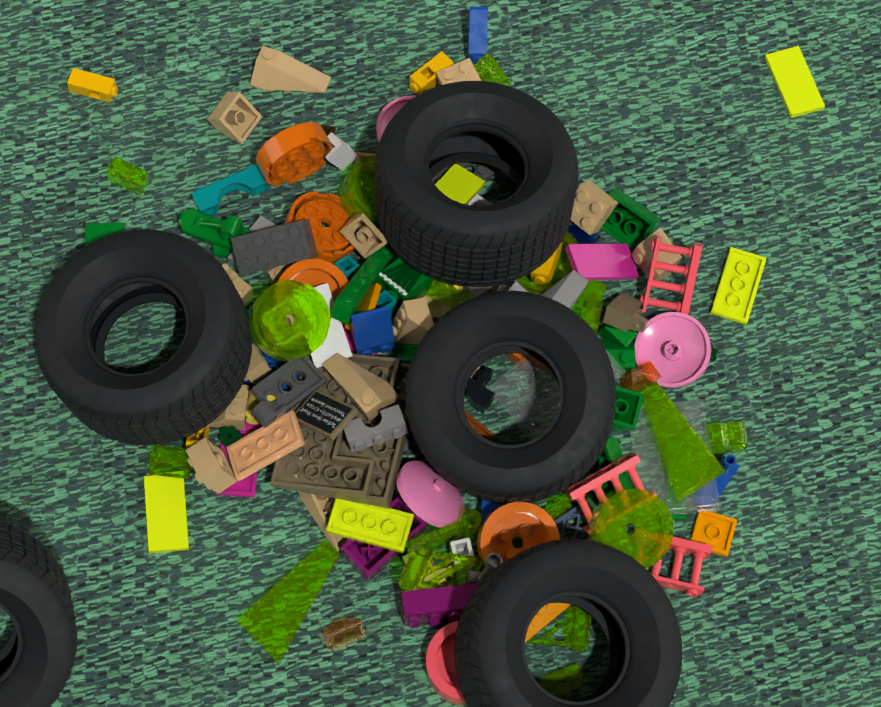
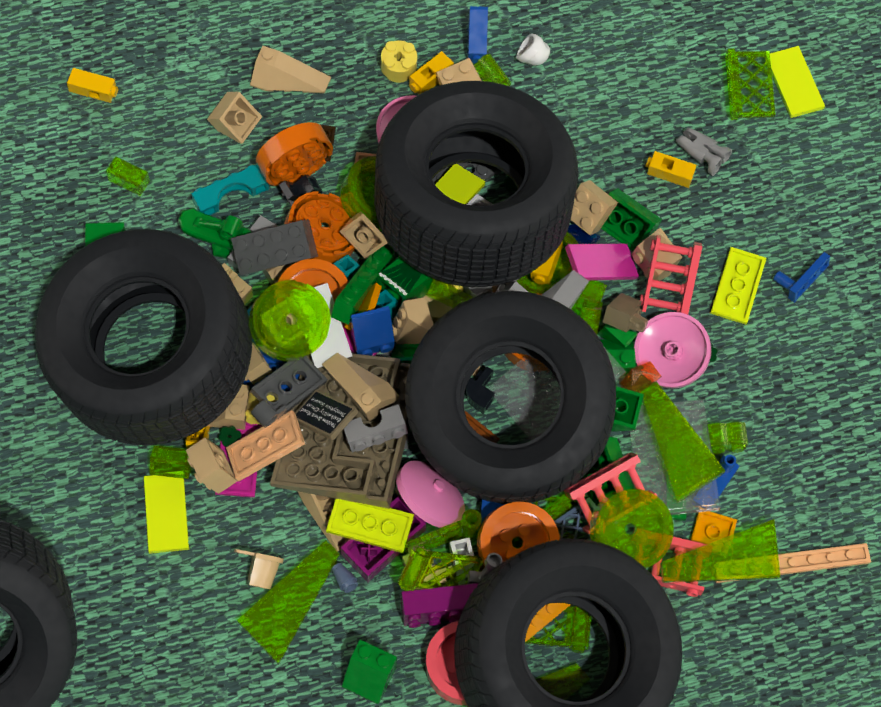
(262, 569): none -> tan container
(304, 185): none -> black brick
(342, 154): white panel -> none
(343, 632): clear orange slope -> none
(345, 579): none -> sand blue cone
(369, 671): none -> green slope
(398, 61): none -> light yellow brick
(533, 50): none -> white piece
(671, 169): none -> yellow brick
(701, 149): none -> light grey piece
(734, 80): none -> clear neon green fence
(736, 557): none -> clear neon green wing
(797, 288): none -> blue piece
(822, 559): none -> light nougat tile

